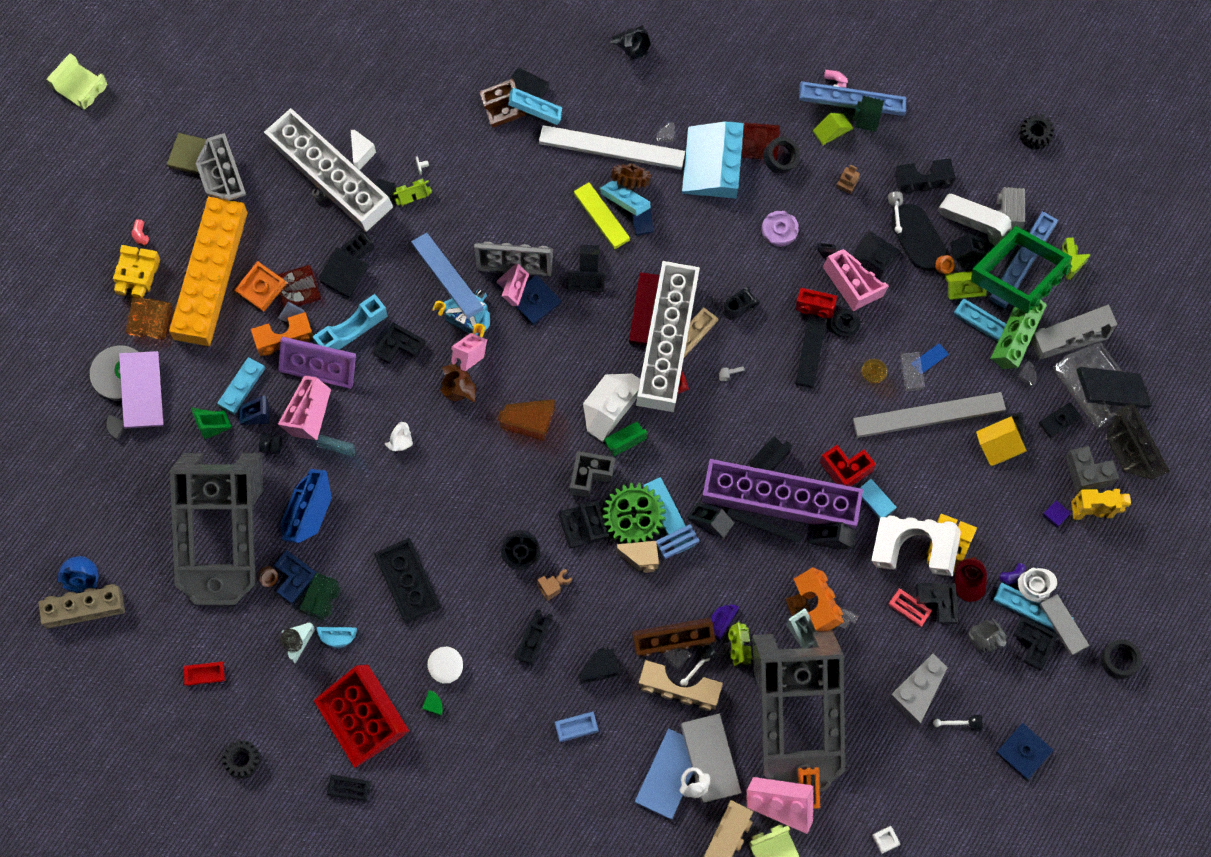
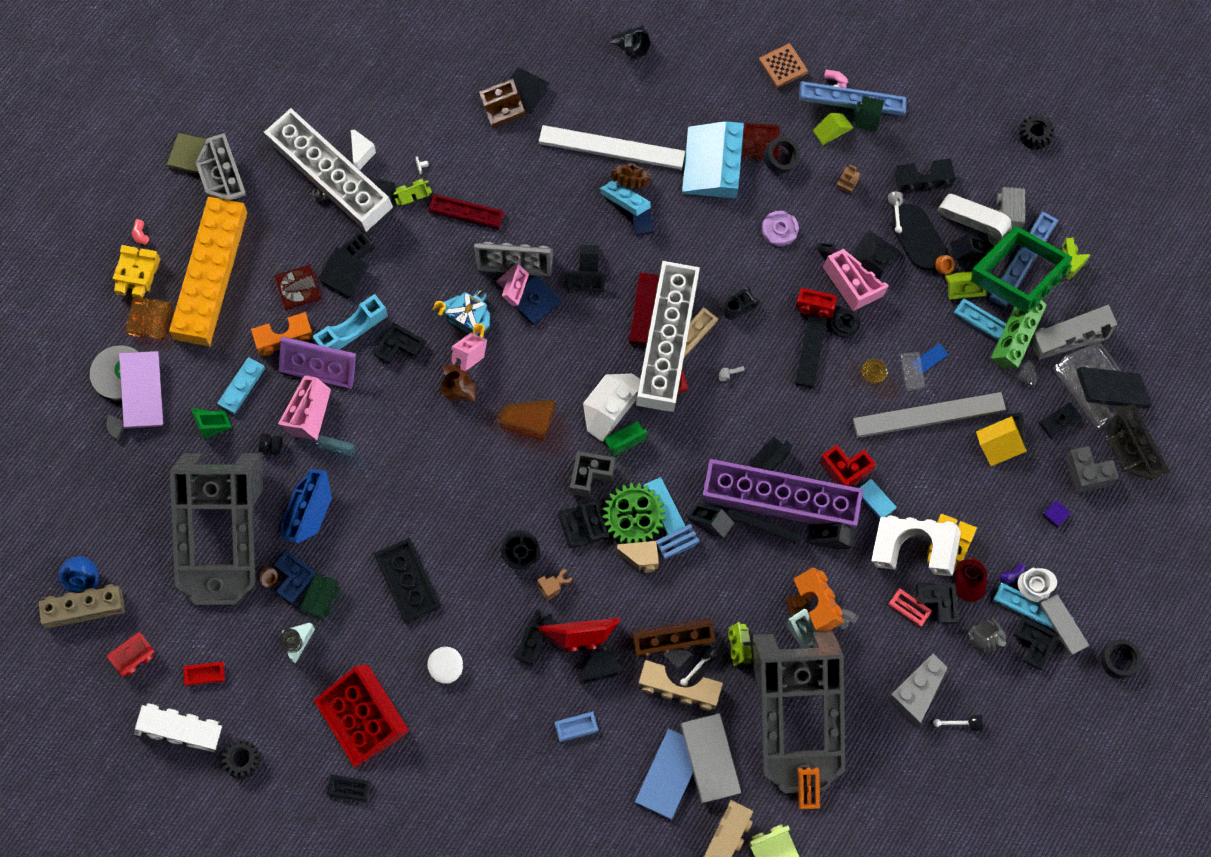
(76, 82): yellowish green panel -> none
(130, 654): none -> red bracket
(178, 728): none -> white wedge
(255, 412): dark blue slope -> none
(260, 286): orange tile -> none
(290, 310): sand blue tile -> none
(336, 636): medium azure tile -> none
(400, 438): white piece -> none
(433, 704): green tile -> none
(447, 275): medium blue tile -> none
(466, 211): none -> dark red tile
(535, 106): medium azure plate -> none
(579, 634): none -> red wedge
(601, 216): neon yellow tile -> none
(666, 133): clear tile -> none
(698, 789): white piece -> none
(722, 618): dark purple tile -> none
(782, 801): bright pink wedge -> none
(783, 65): none -> nougat tile
(886, 839): white tile -> none
(1024, 751): dark blue plate -> none
(1099, 504): yellow hips -> none

